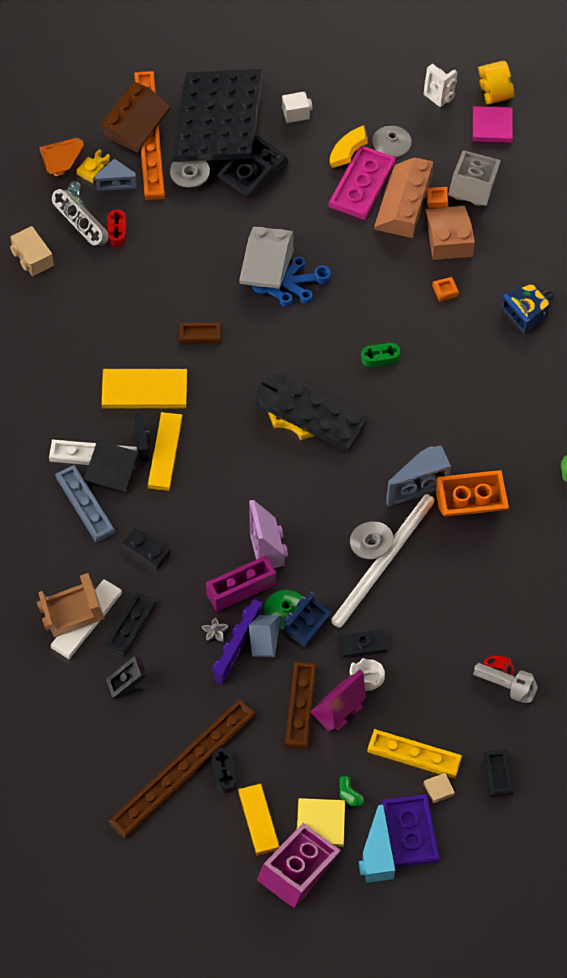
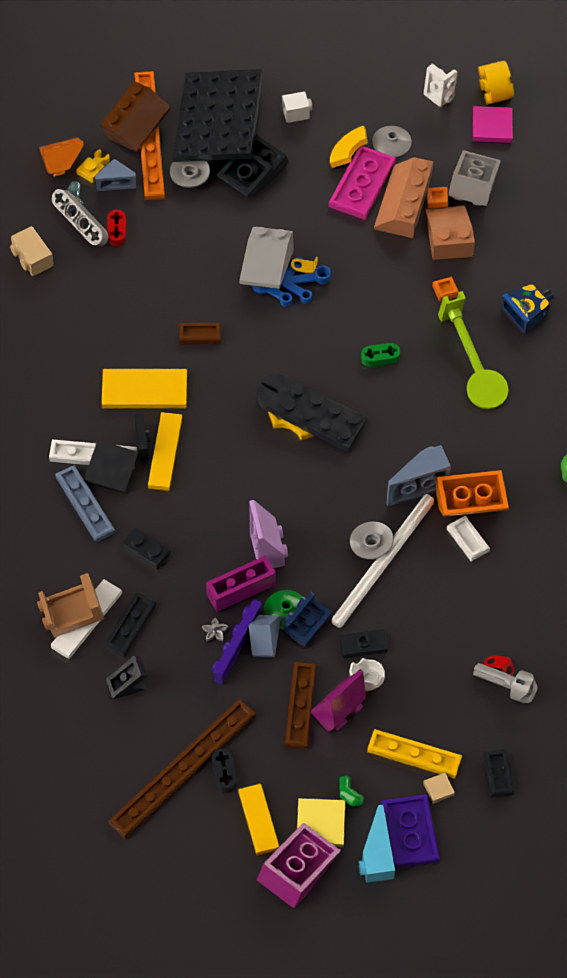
(307, 266): none -> yellow piece
(468, 538): none -> white tile
(485, 387): none -> lime piece

